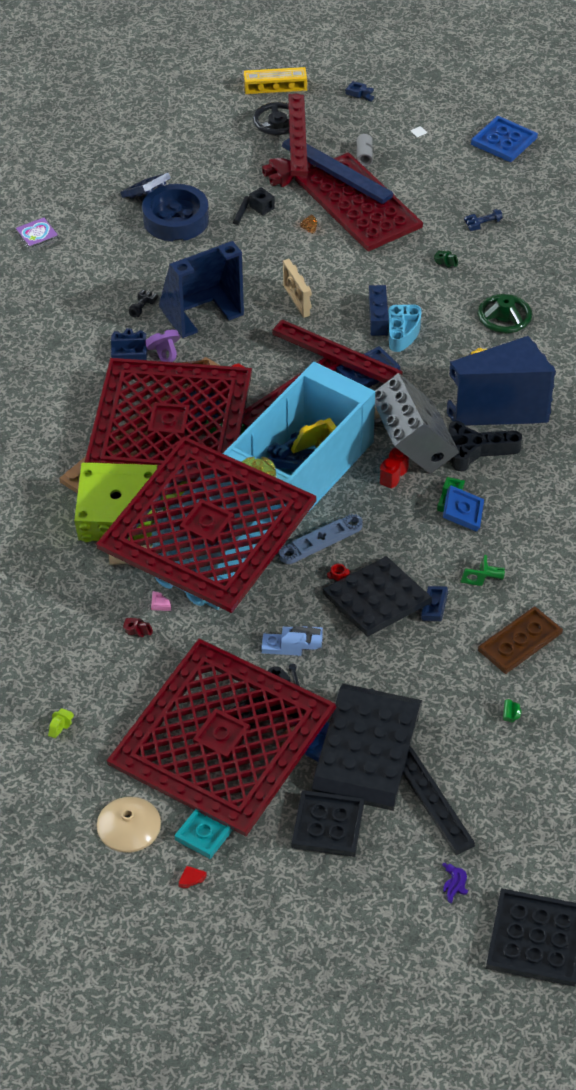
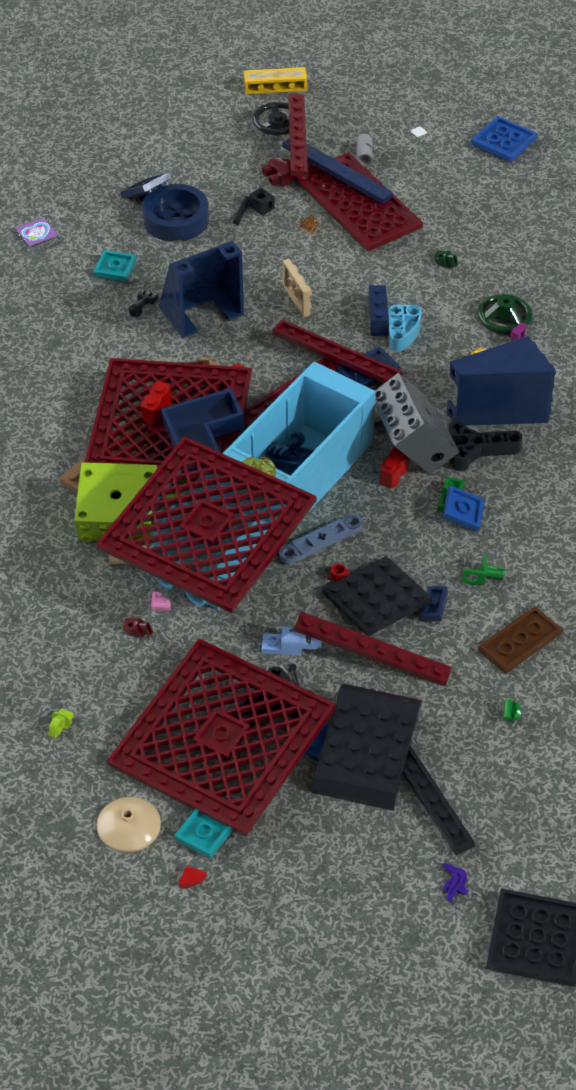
(115, 265): none -> teal plate
(129, 345): dark blue plate -> none
(152, 404): none -> red brick
(163, 343): medium lavender tile -> none
(204, 419): none -> dark blue piece
(313, 435): yellow bracket -> none
(328, 823): black plate -> none
(359, 89): dark blue plate -> none
(372, 648): none -> dark red plate
(474, 223): dark blue hinge -> none
(518, 332): none -> magenta plate

